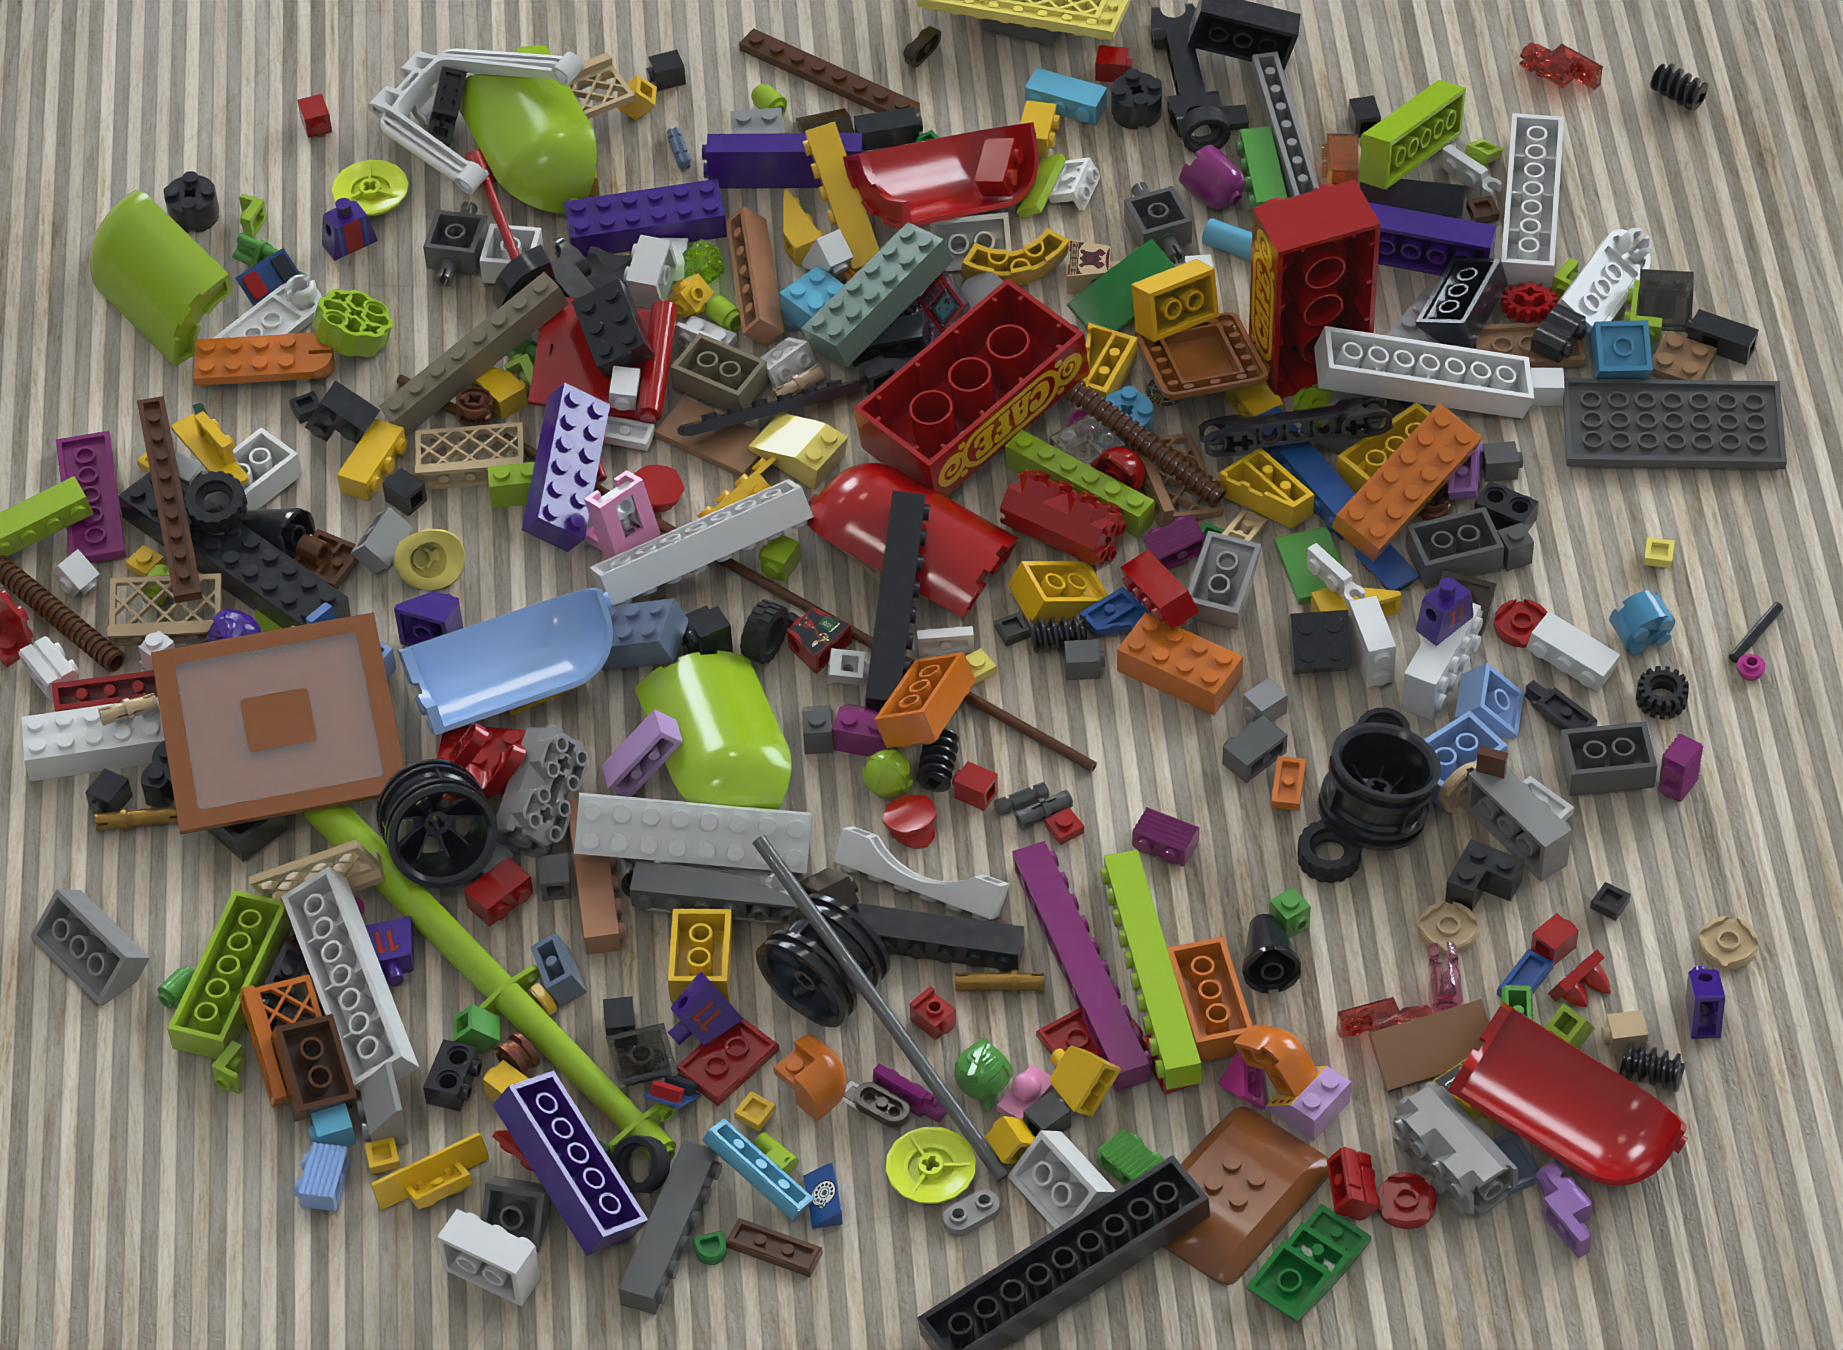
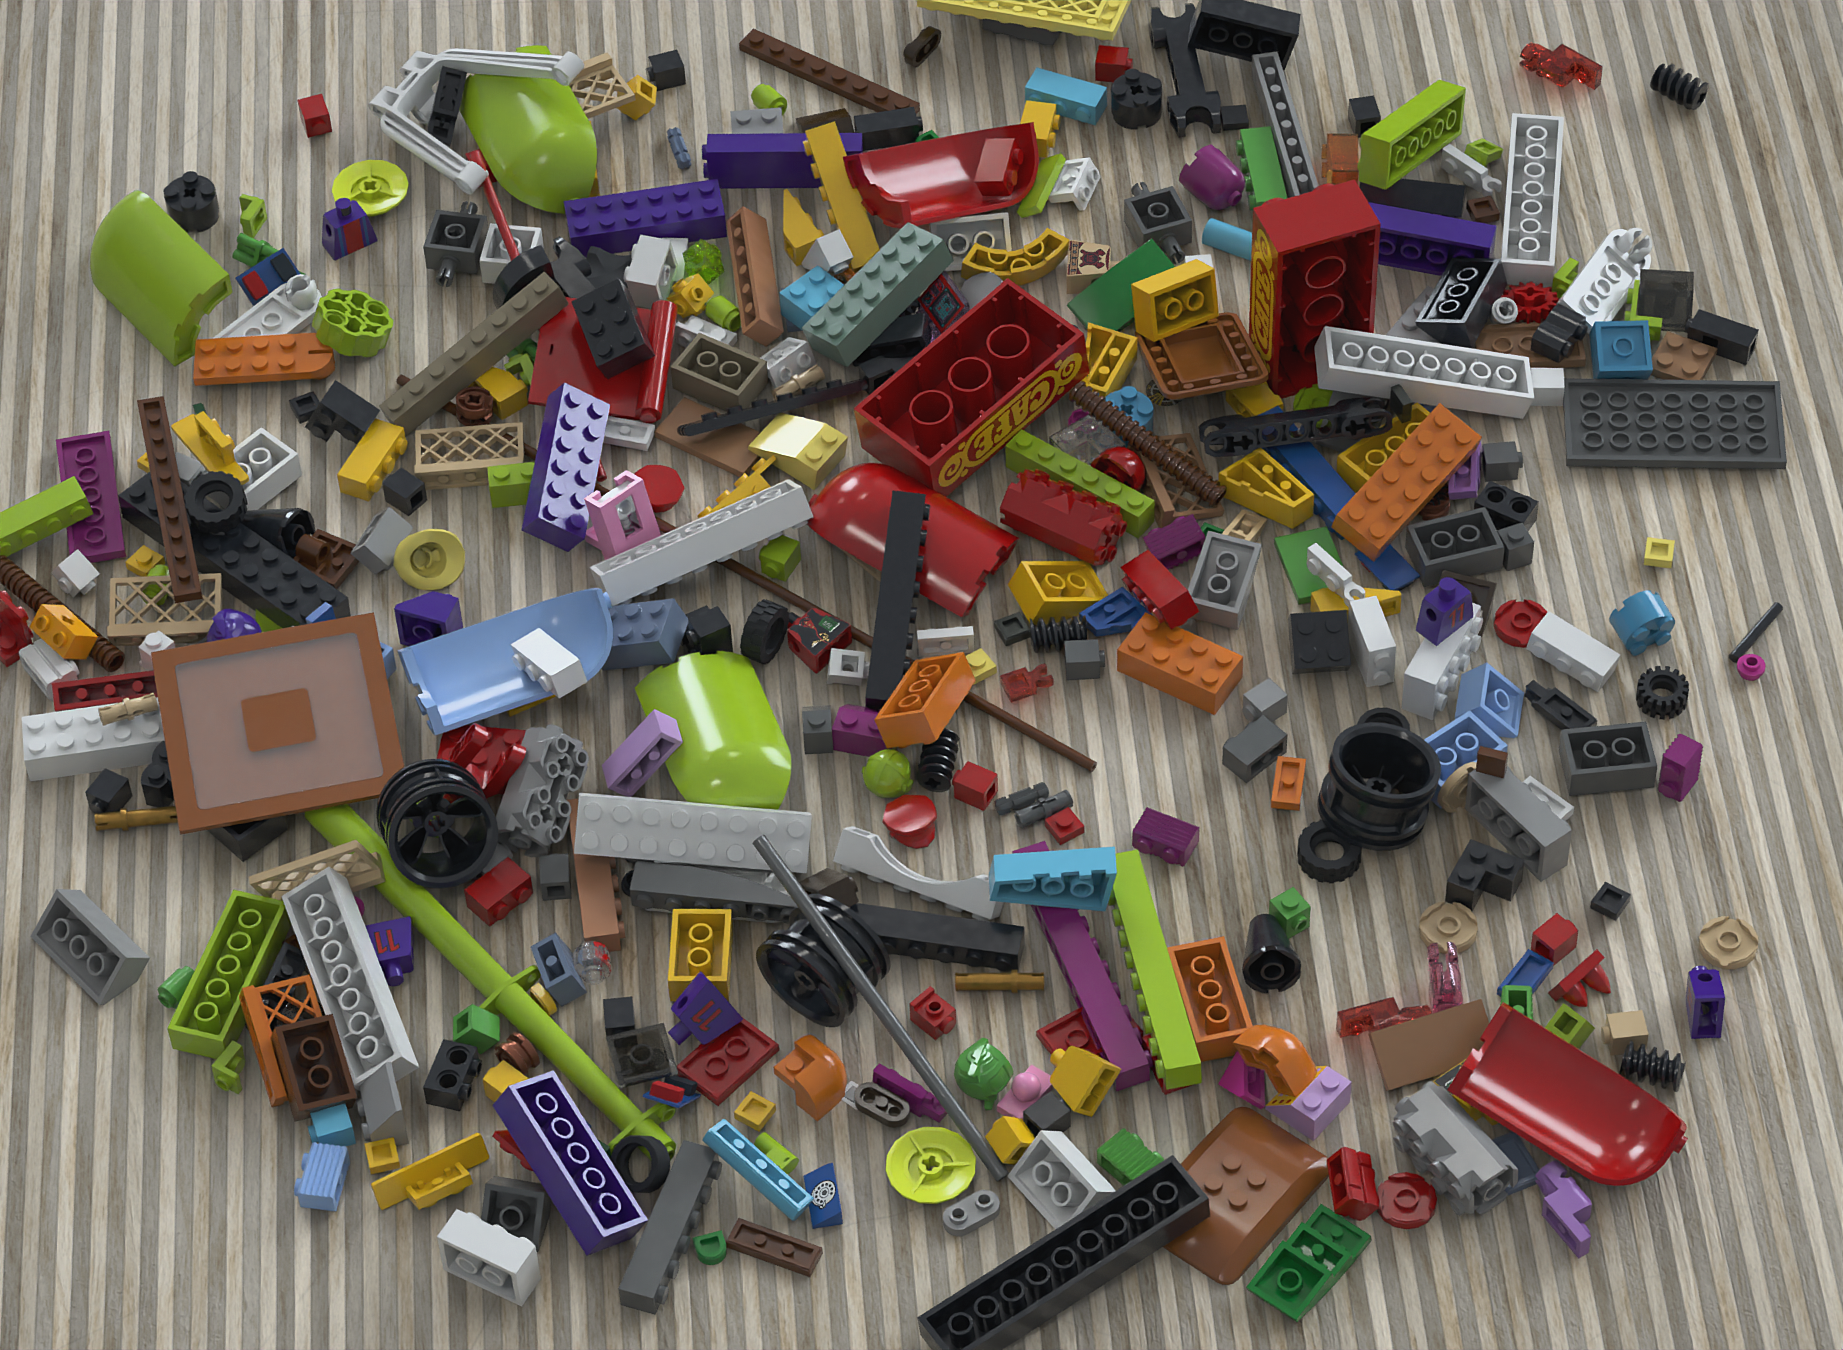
(63, 631): none -> light orange brick
(548, 663): none -> white brick
(592, 962): none -> clear head
(624, 388): white brick -> none
(1023, 684): none -> clear red plate
(1055, 878): none -> medium azure wedge
(1200, 117): black tyre -> none
(1400, 403): none -> pearl dark grey tile
(1503, 311): none -> white cone

